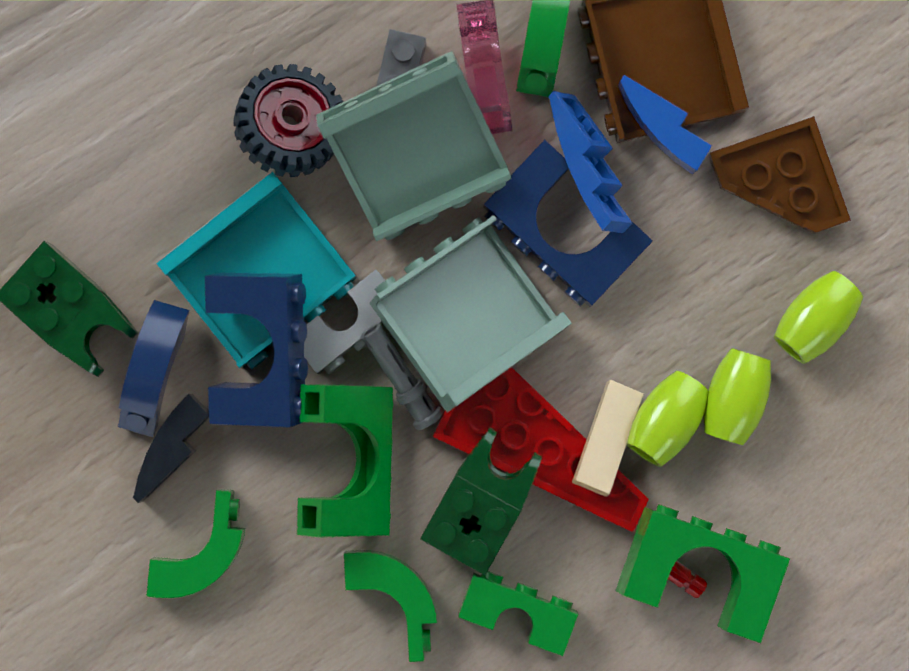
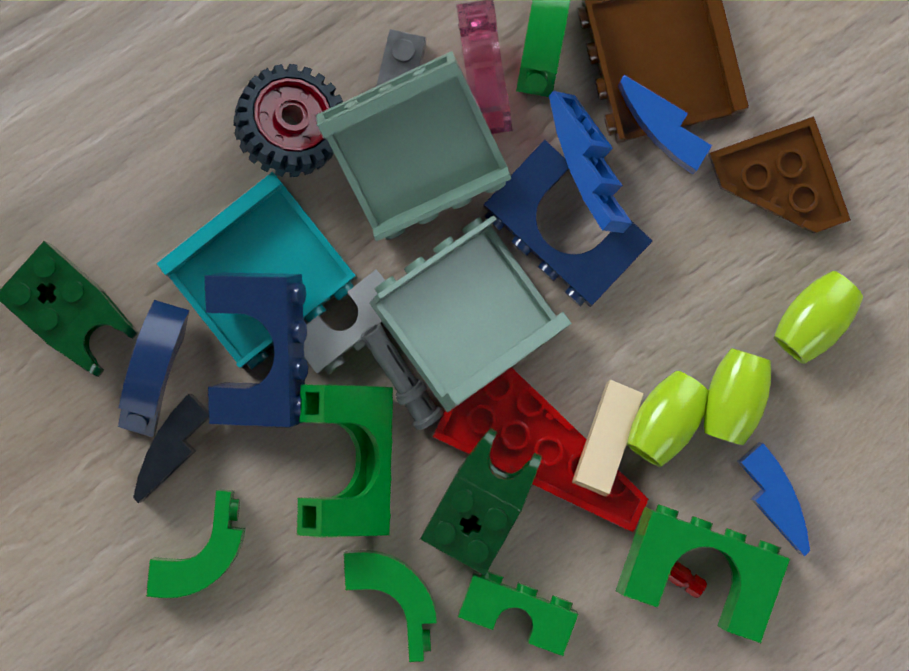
(777, 496): none -> blue slope

